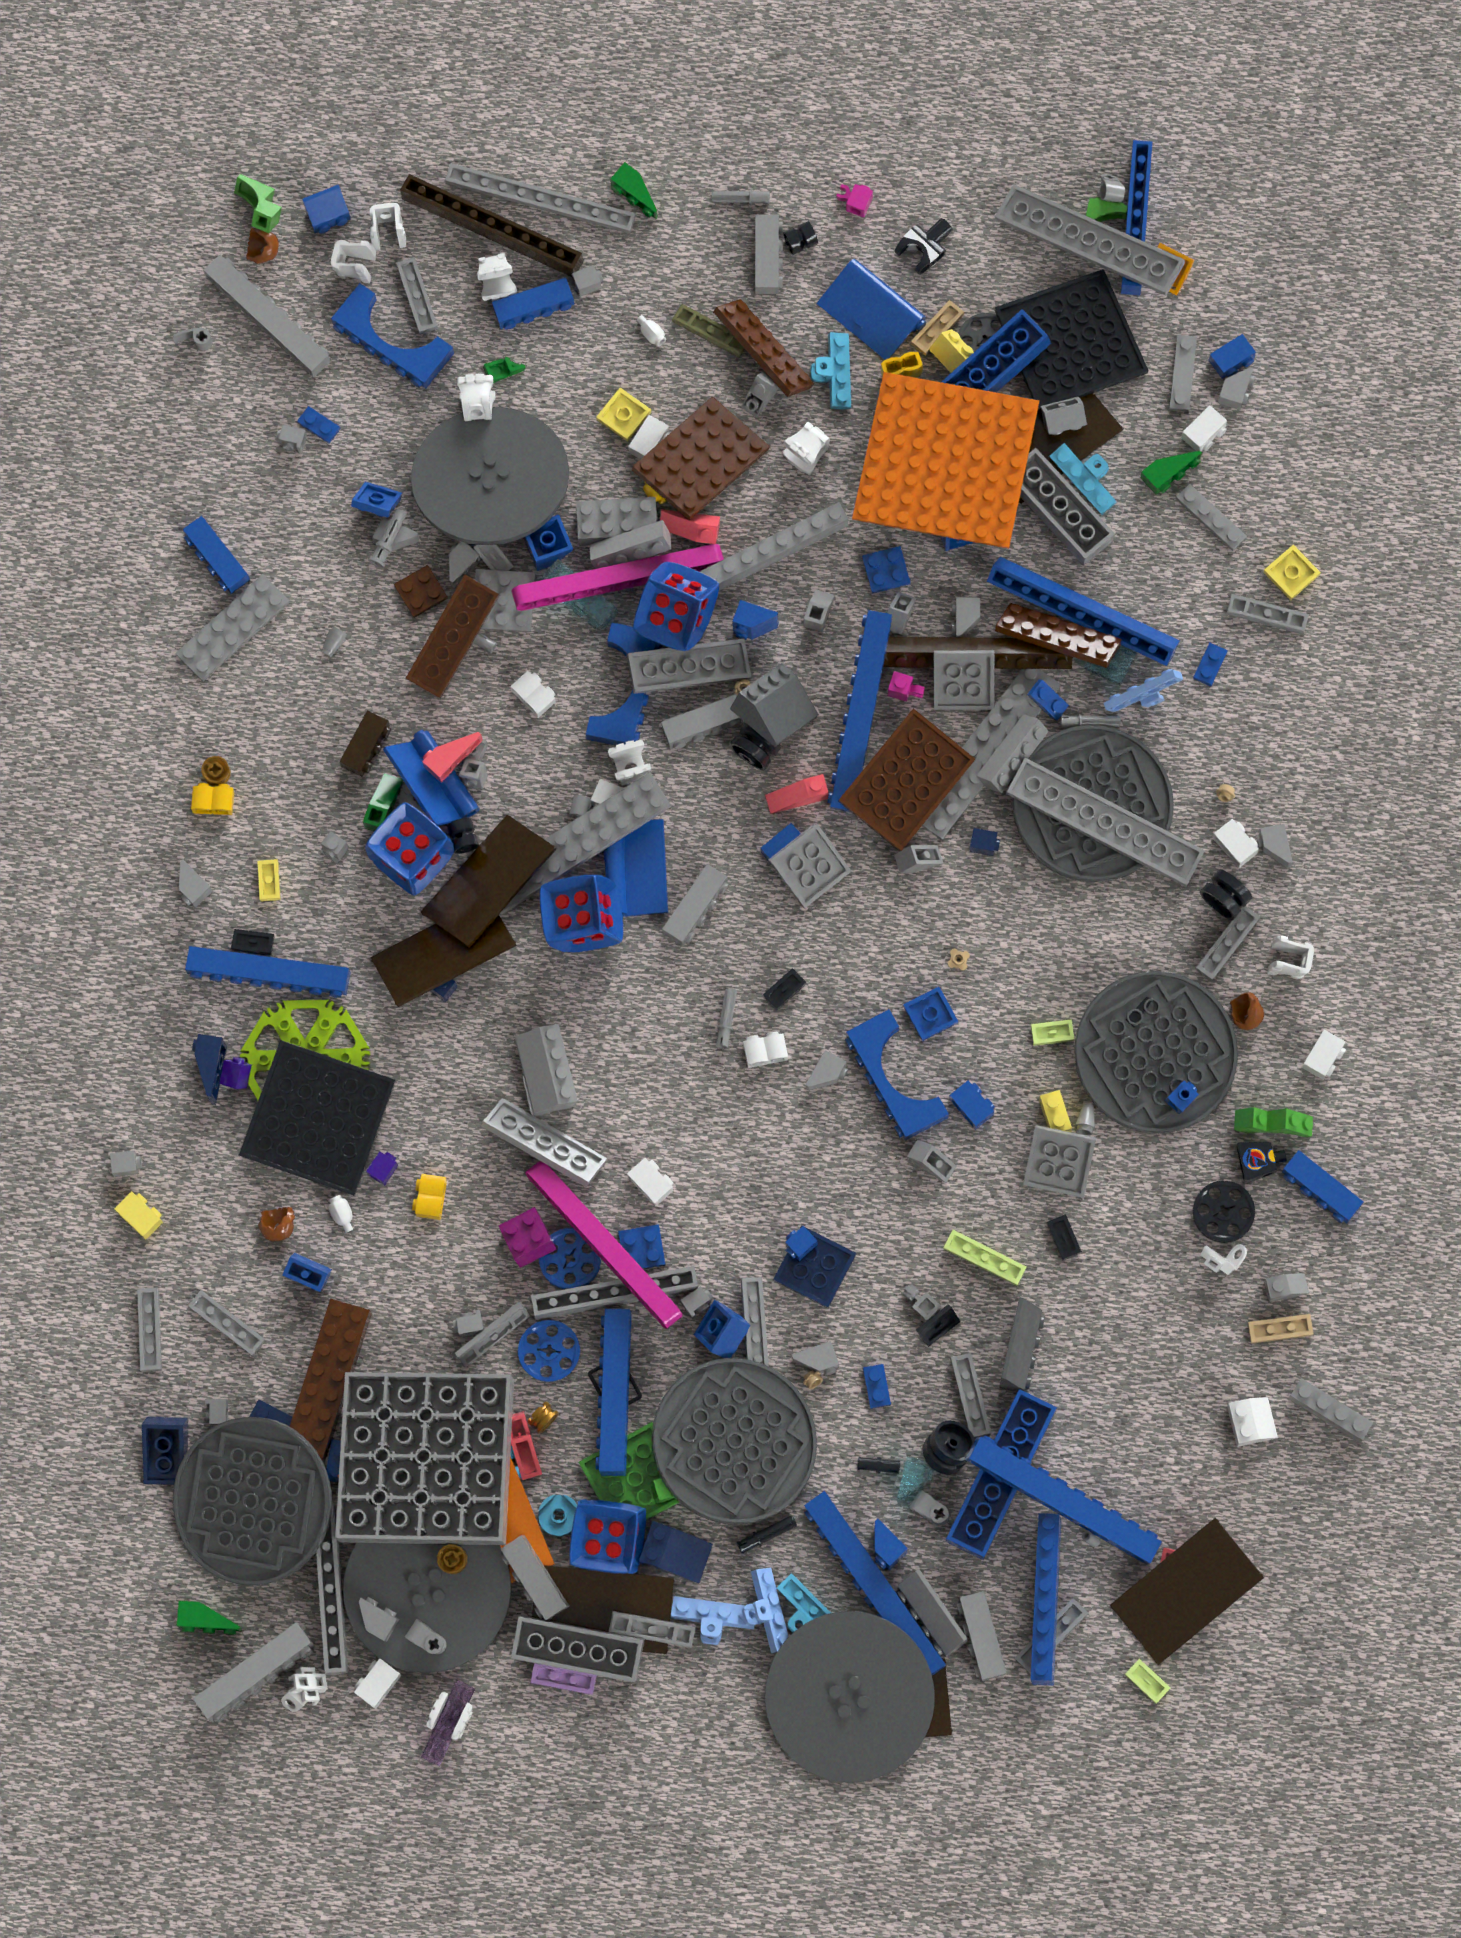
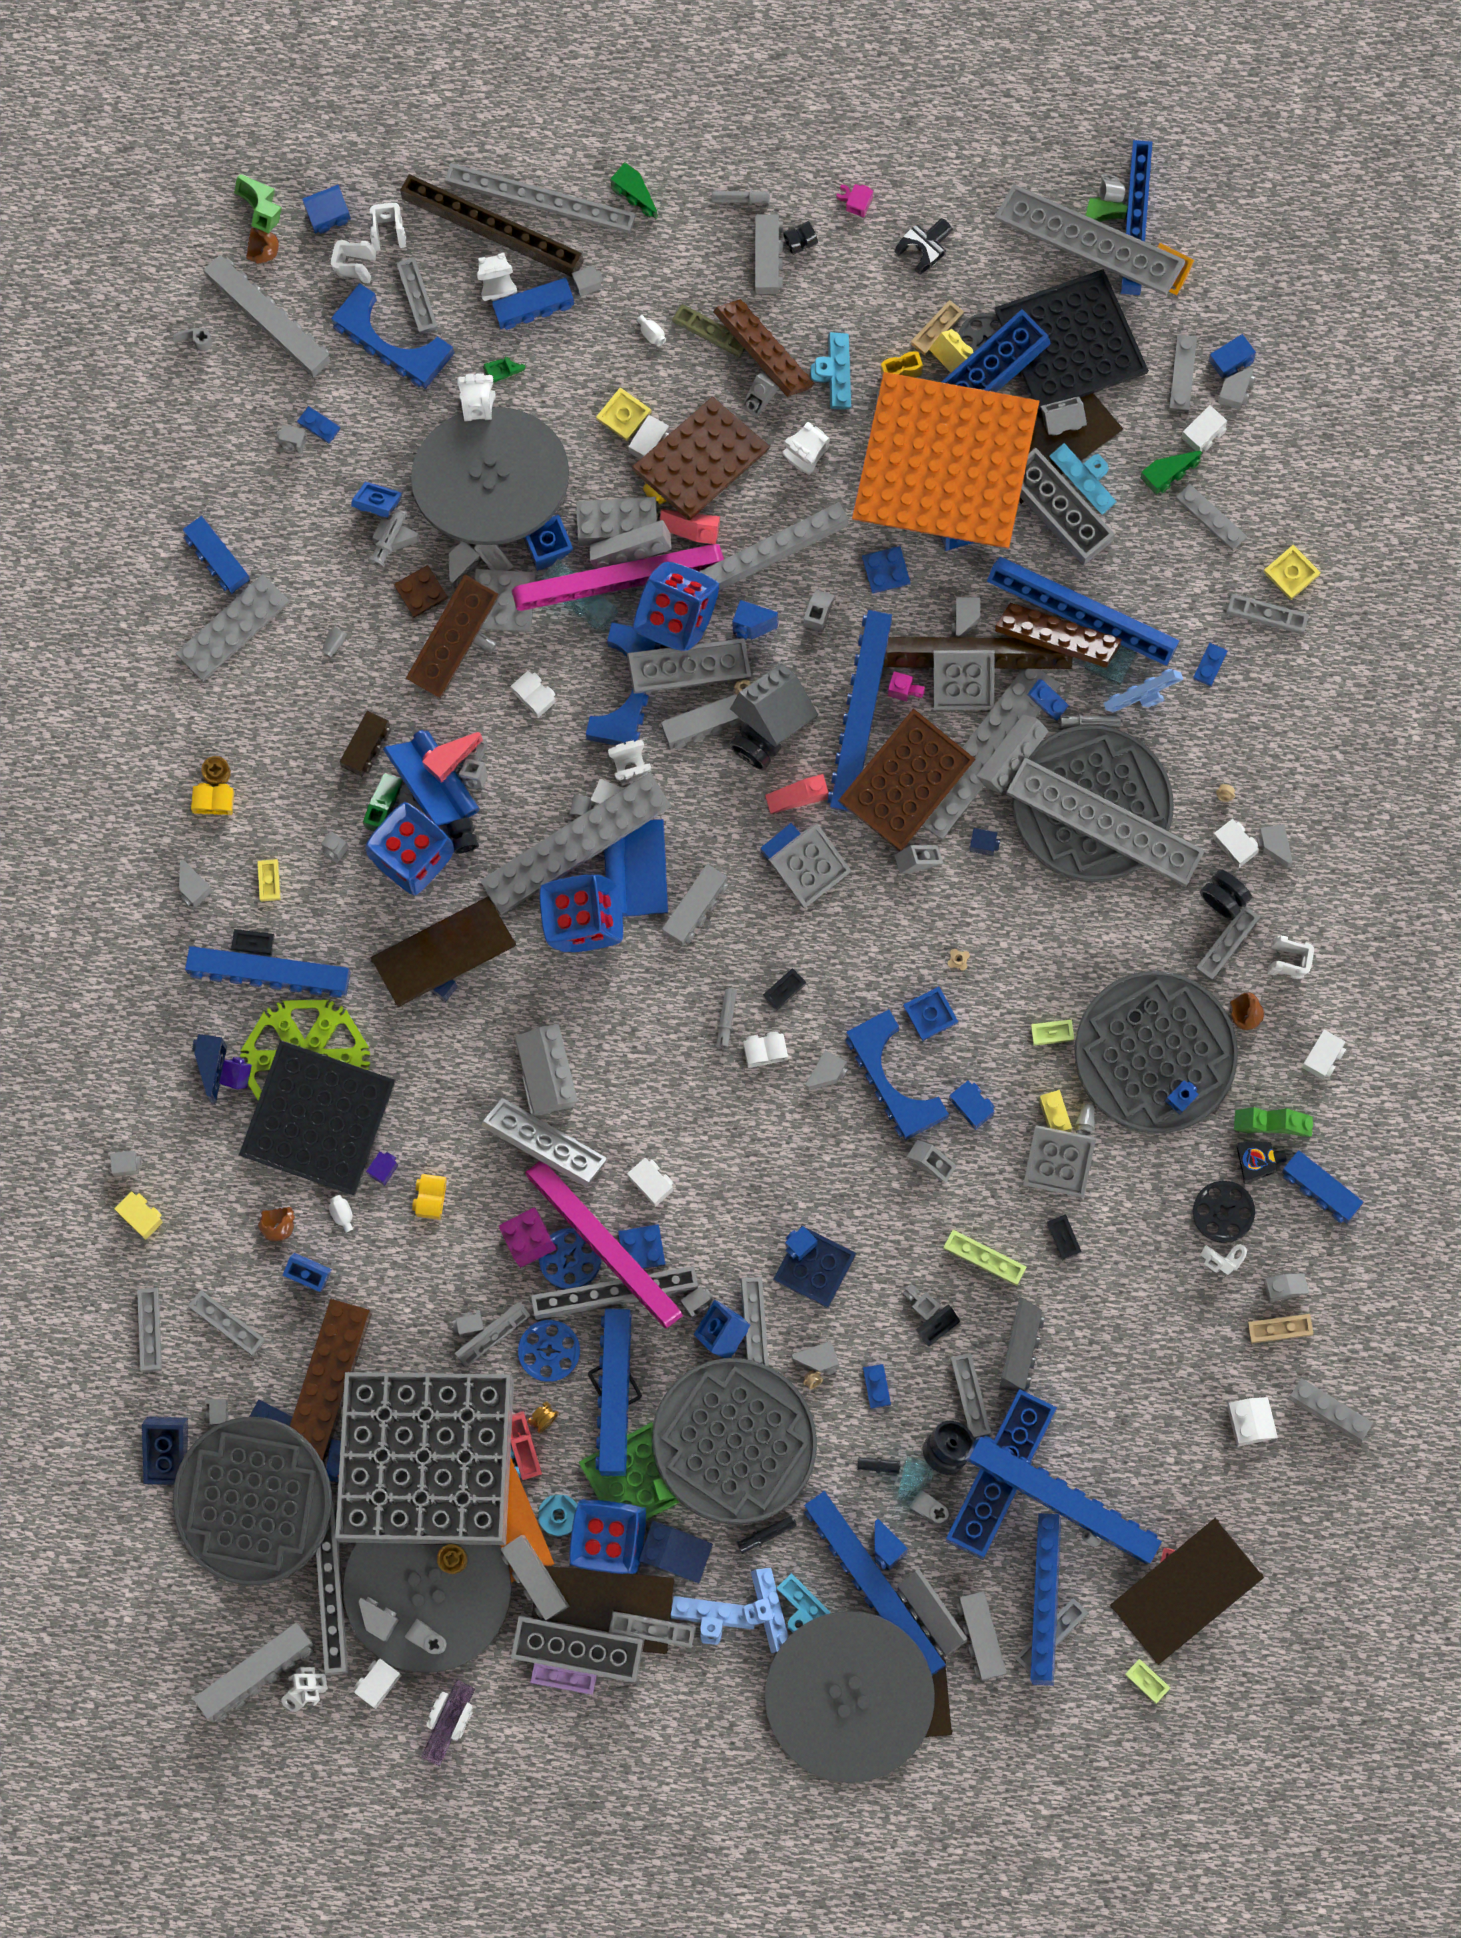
(198, 1616): green slope -> none
(488, 880): dark brown piece -> none
(871, 309): blue door -> none
(901, 610): light grey slope -> none

